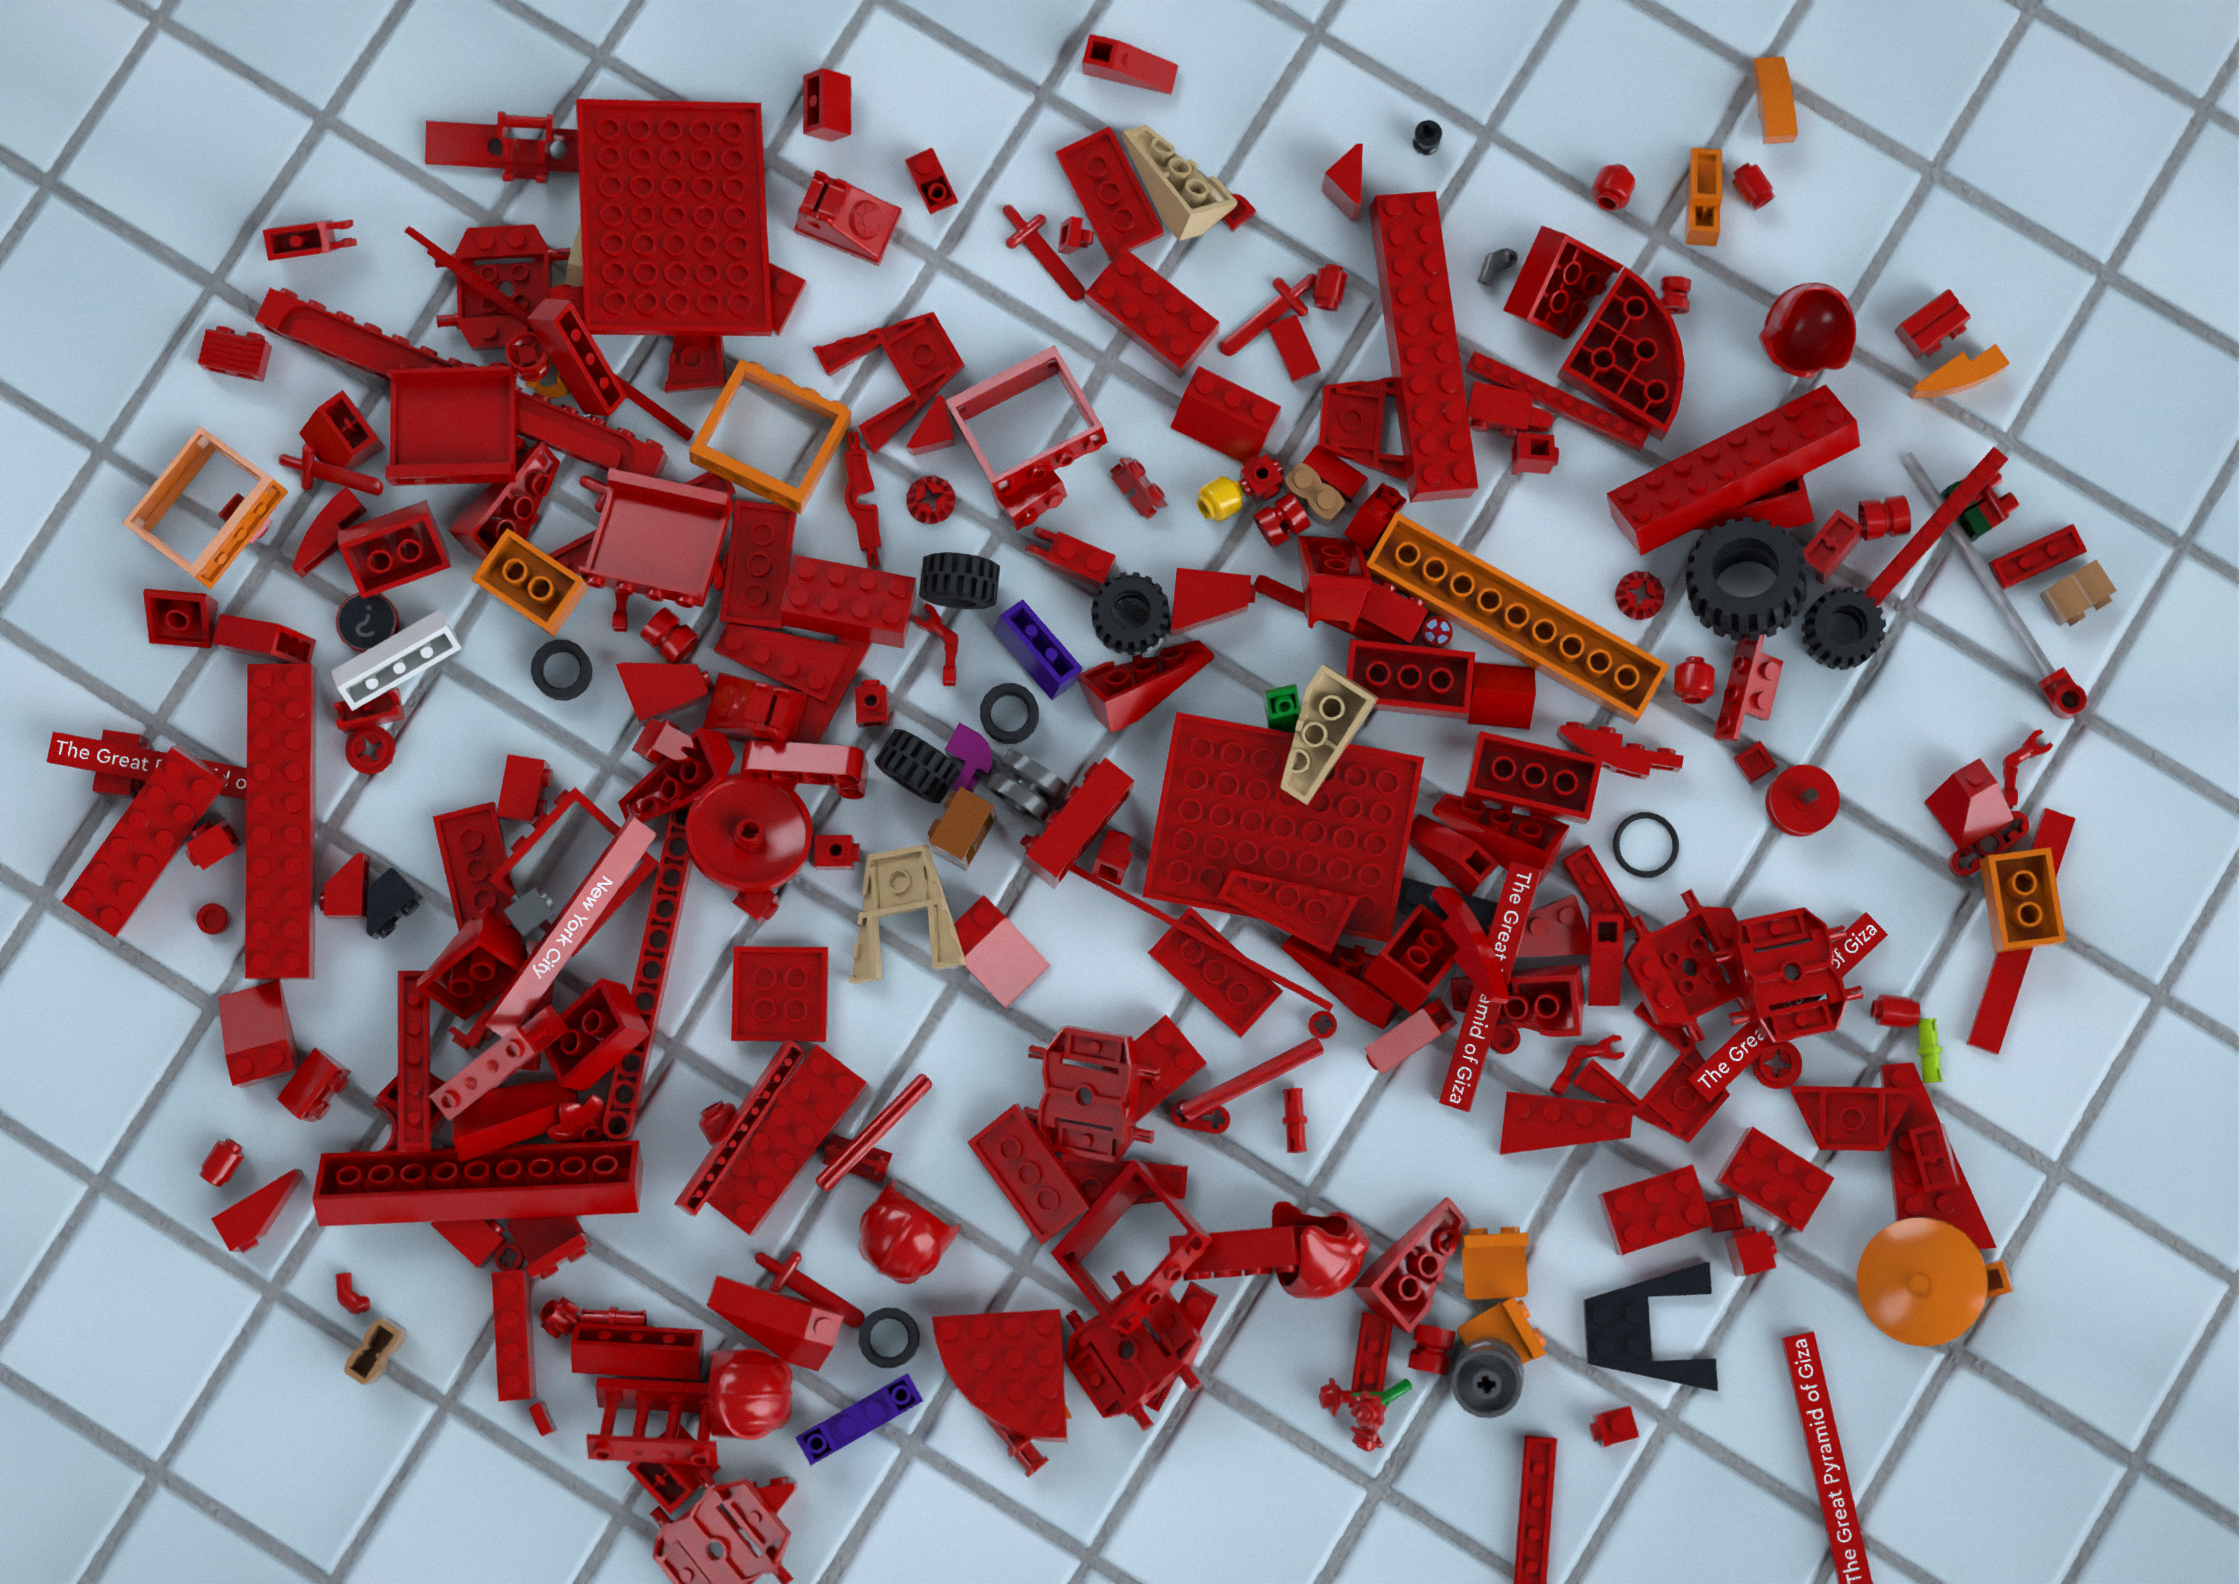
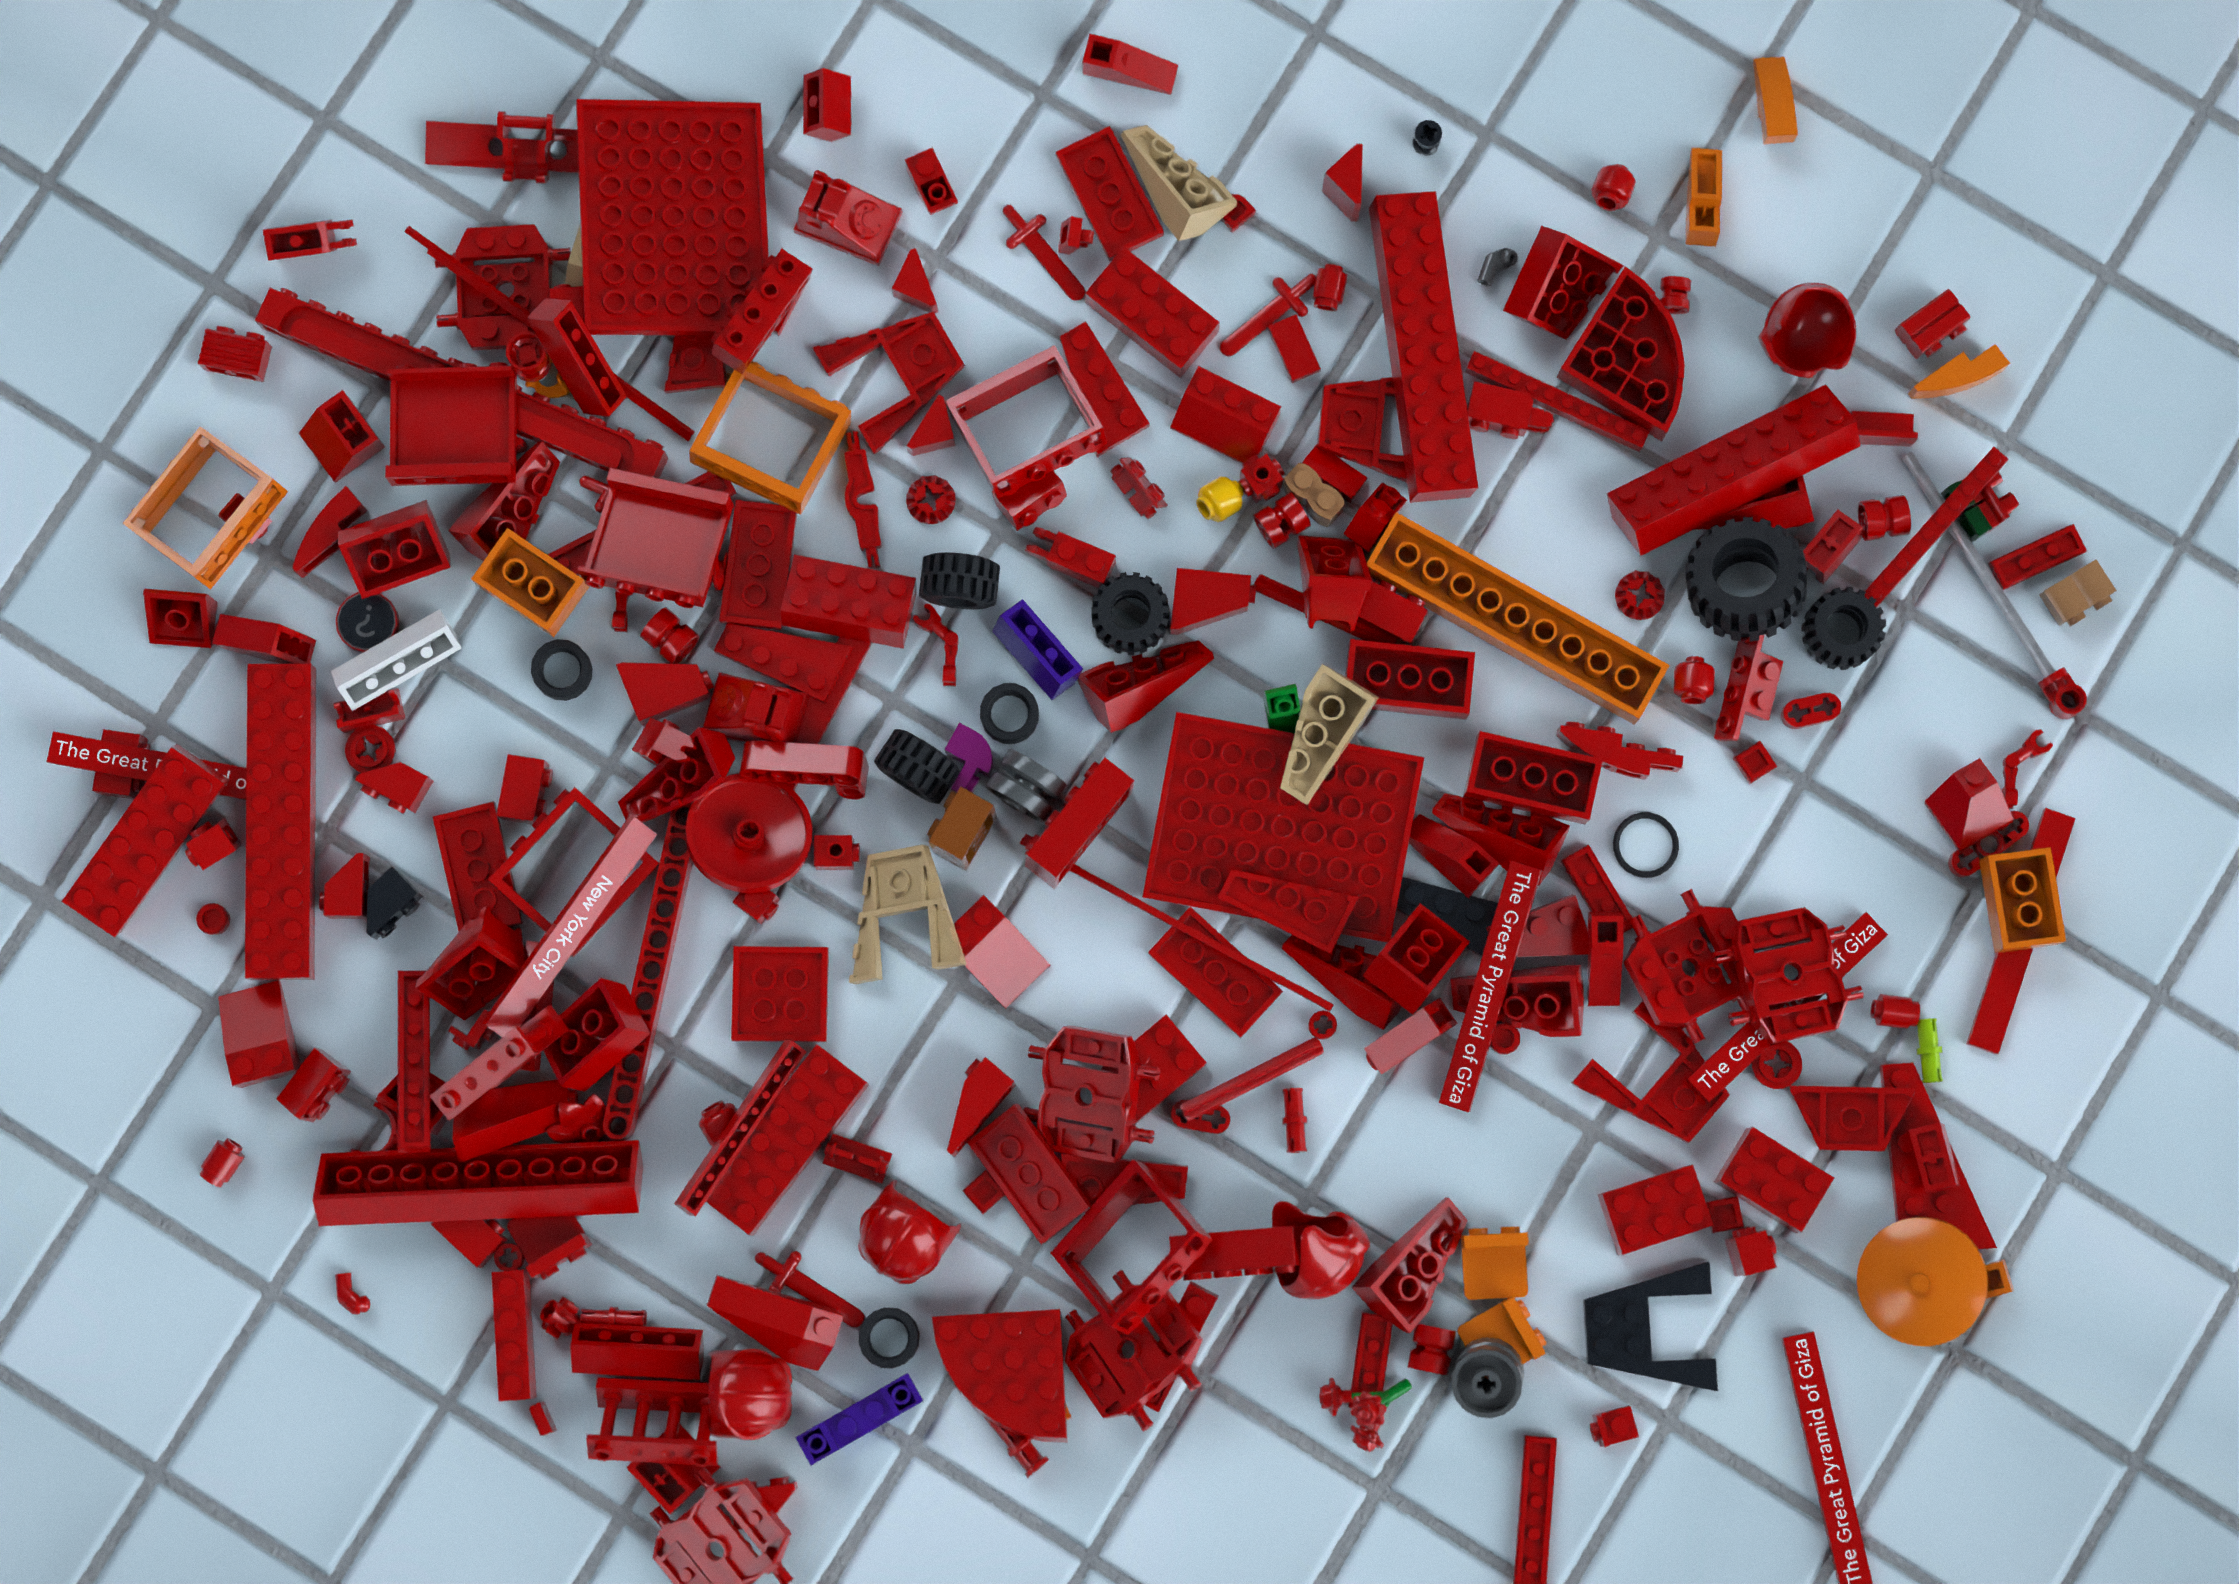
(253, 1216): red slope -> none
(314, 469): red sword -> none
(371, 1358): medium nougat brick -> none
(398, 783): none -> red slope
(529, 910): dark grey brick -> none
(761, 310): none -> red brick
(871, 715): red brick -> none
(873, 1133): red axle -> none
(913, 284): none -> red slope
(979, 1098): none -> red slope
(984, 1192): none -> red tile
(1102, 387): none -> red wing
(1113, 857): red brick -> none
(1436, 632): red tile -> none
(1475, 950): red slope -> none
(1502, 696): red slope -> none
(1533, 453): red brick -> none
(1552, 1122): red wing -> none
(1582, 1052): red piece -> none
(1753, 185): red brick -> none
(1802, 800): red wheel -> none
(1809, 703): none -> red beam
(1885, 428): none -> red panel

